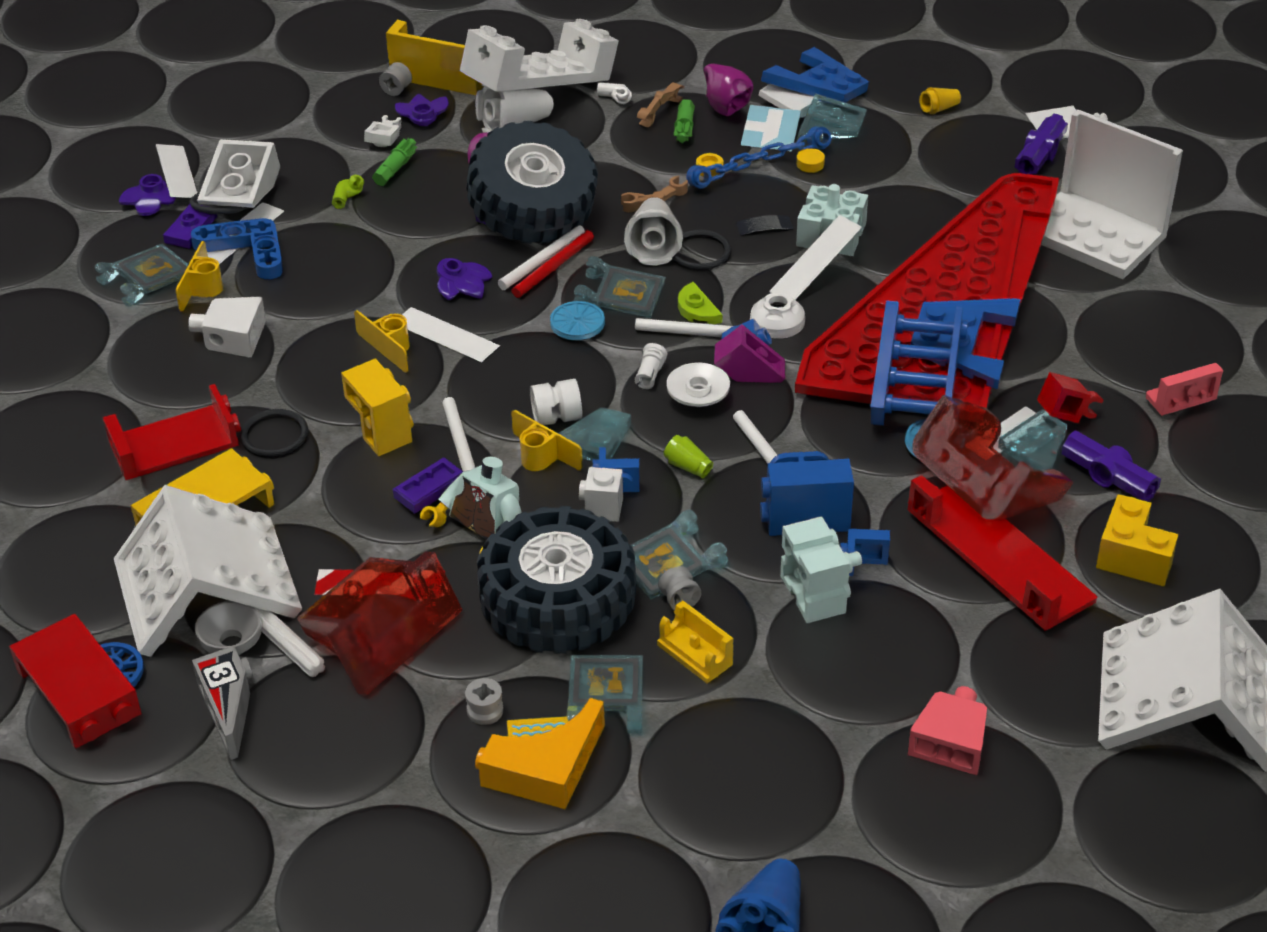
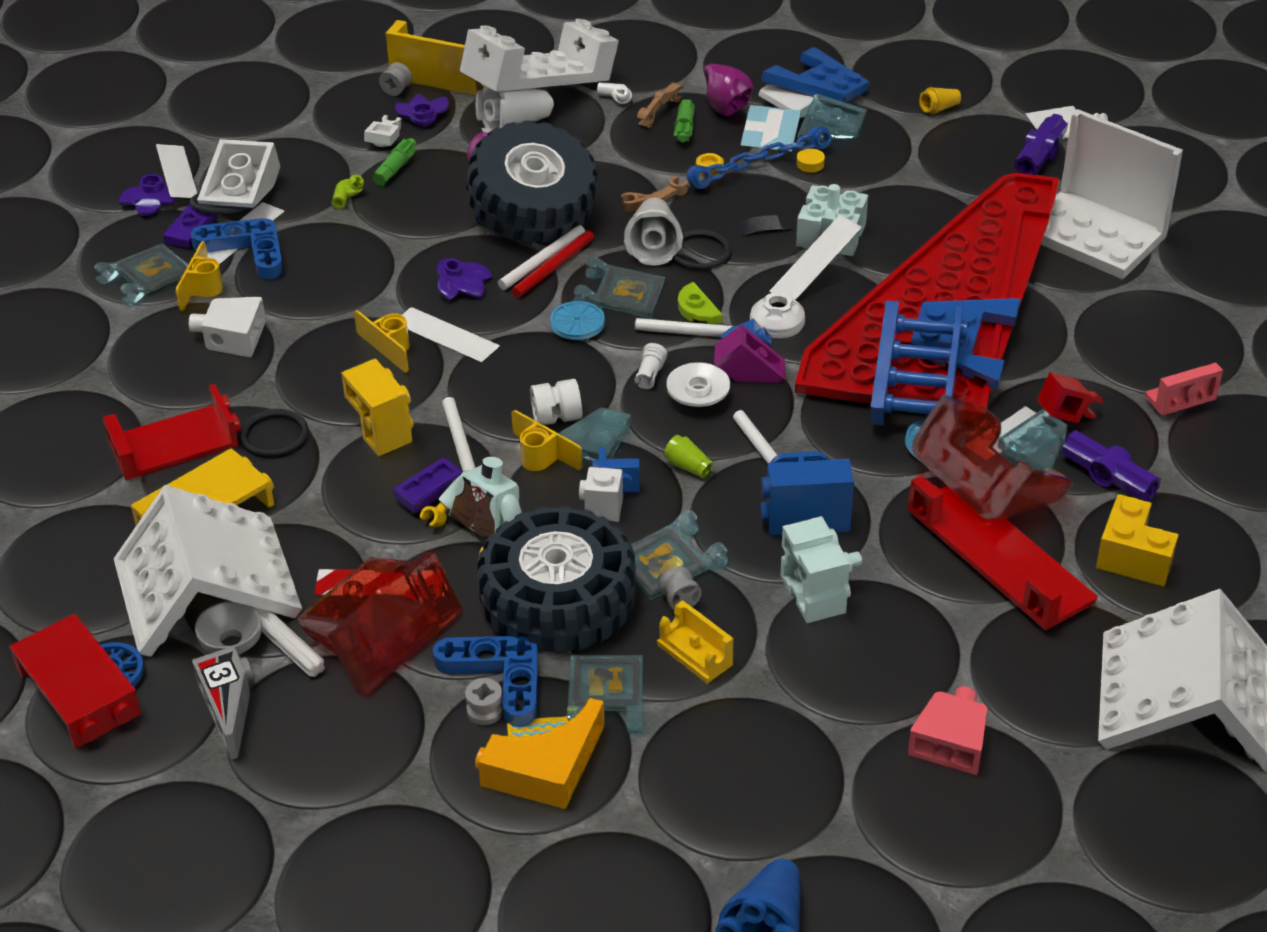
(511, 666): none -> blue beam
(871, 545): blue bracket -> none

